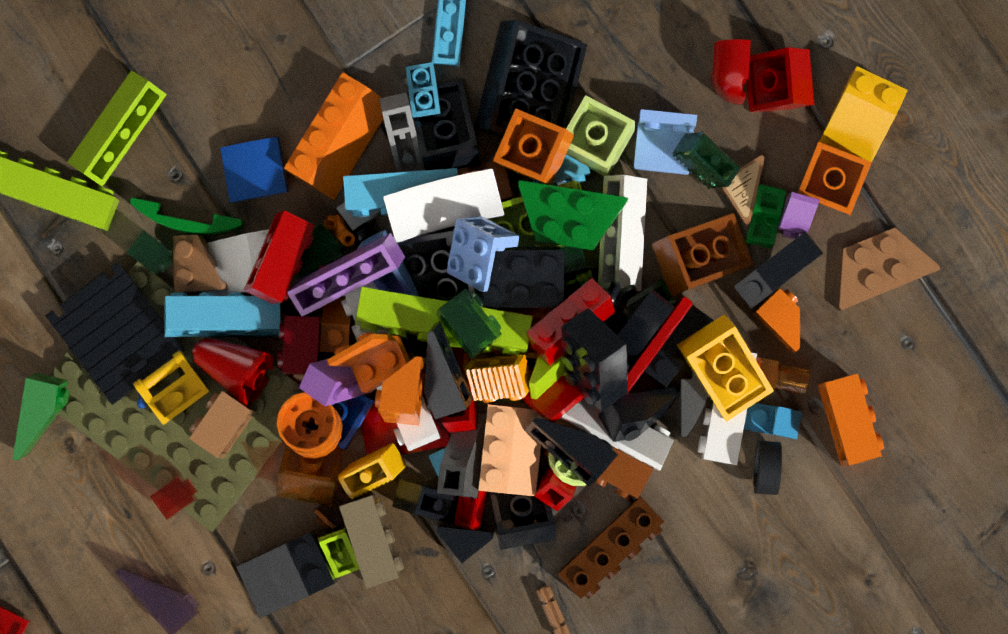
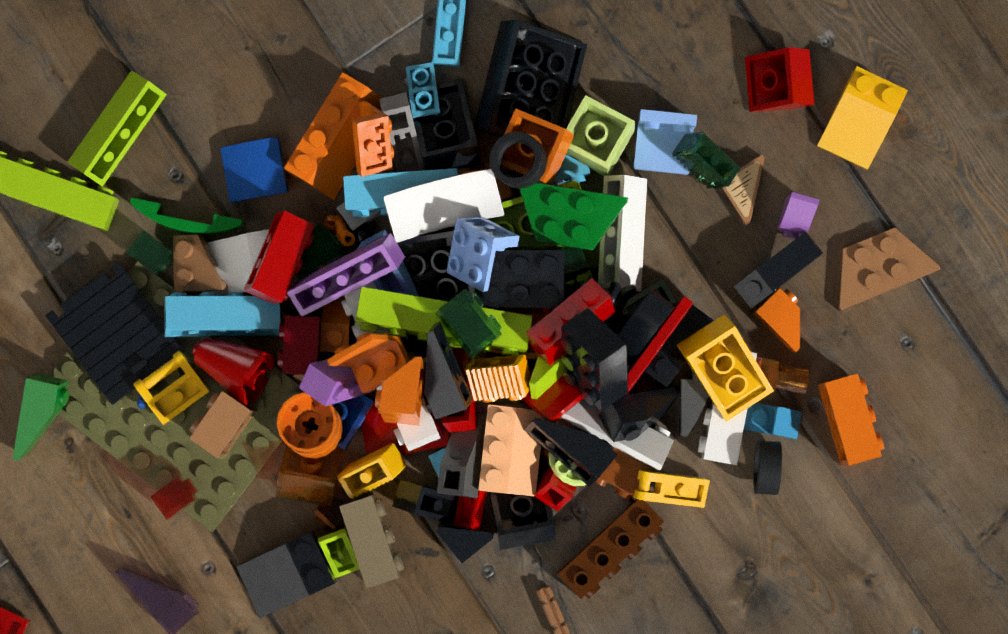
(372, 140): none -> orange bracket
(502, 145): none -> black tyre
(672, 488): none -> yellow plate
(702, 254): dark orange slope -> none
(730, 69): red brick -> none
(765, 216): green slope -> none
(835, 178): orange brick -> none

